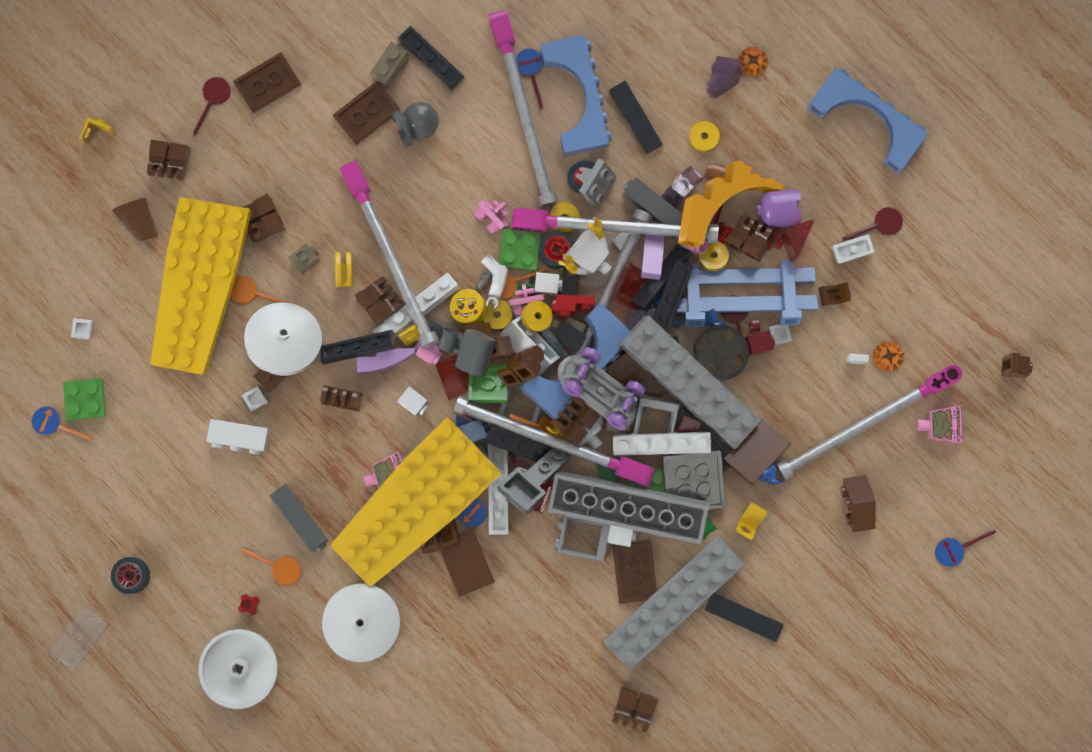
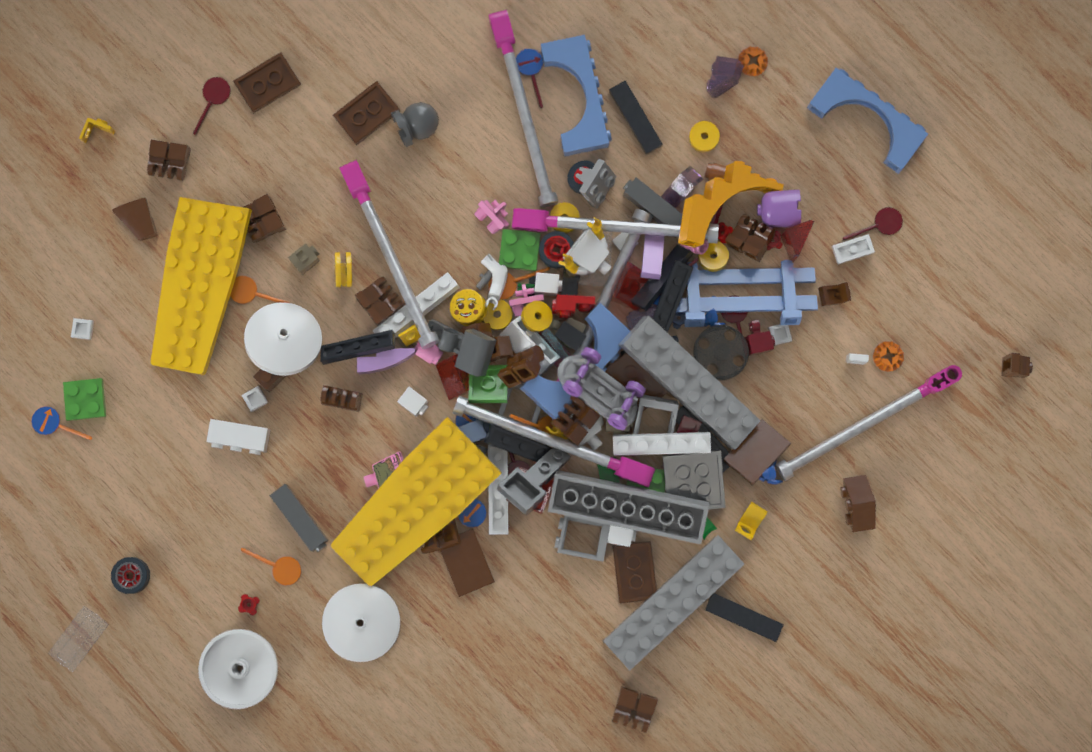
(389, 64): dark tan brick -> none
(430, 58): black tile -> none
(943, 425): torso -> none
(951, 552): blue piece -> none

